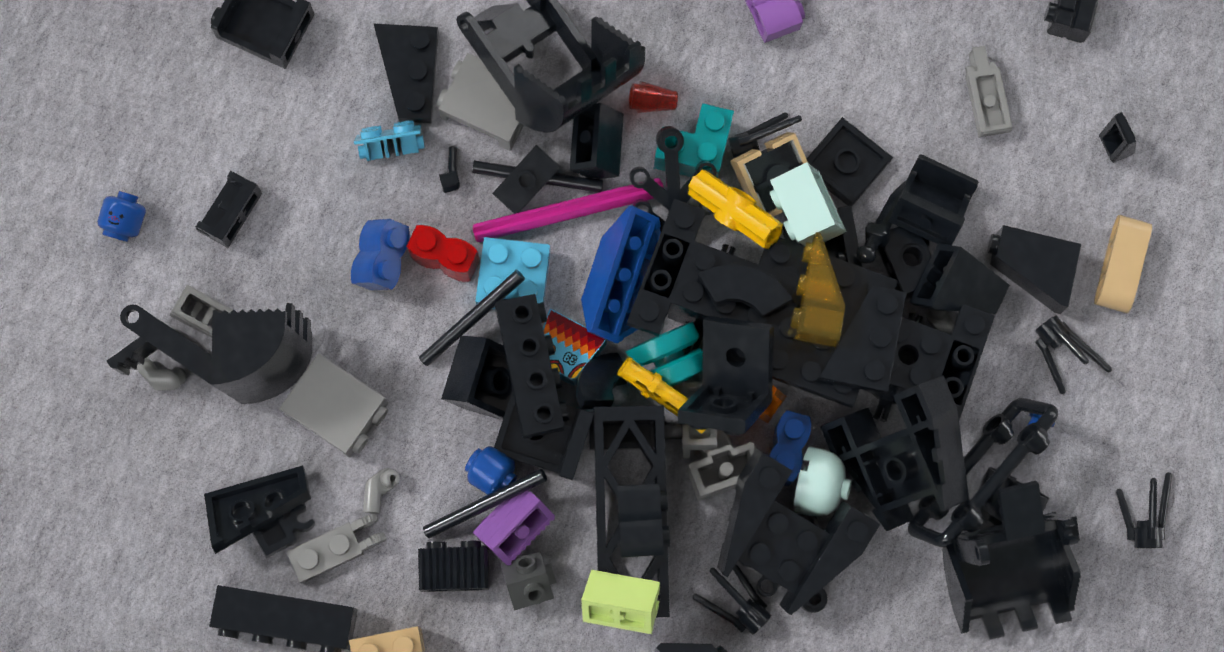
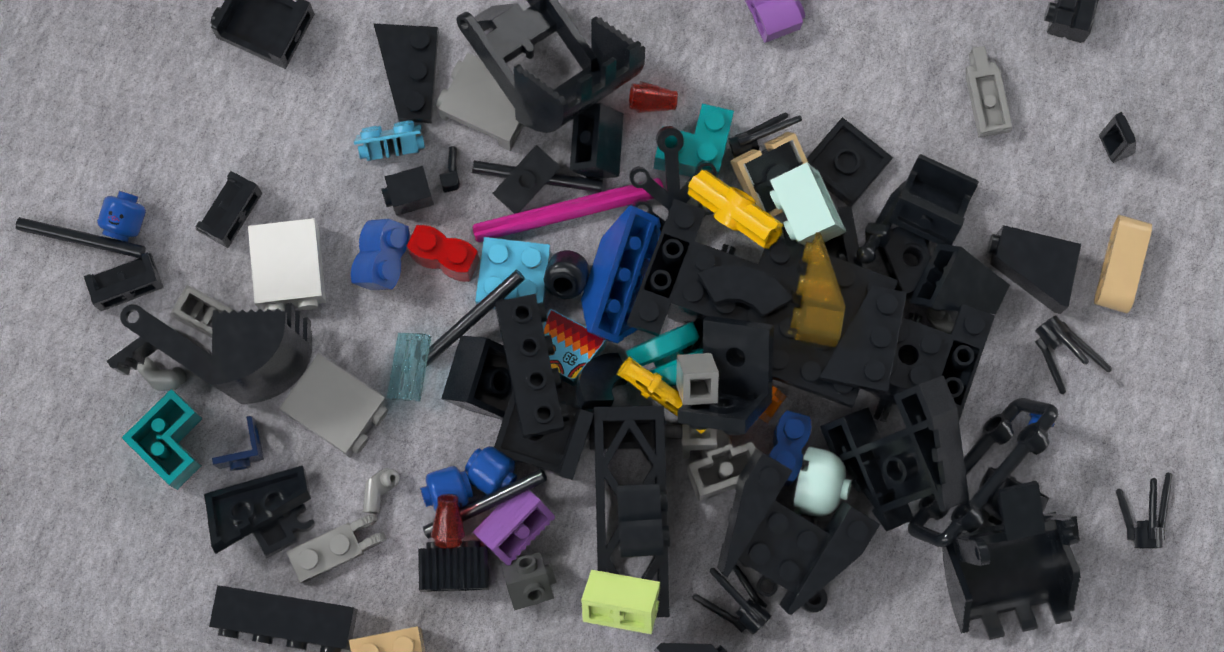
(80, 237): none -> black bar
(123, 282): none -> black hinge
(158, 439): none -> teal brick
(242, 460): none -> dark blue bracket
(287, 265): none -> white brick
(407, 191): none -> black brick
(413, 366): none -> clear light blue tile
(446, 481): none -> blue head
(447, 524): none -> clear red cone
(566, 274): none -> black head
(697, 379): none -> light grey brick

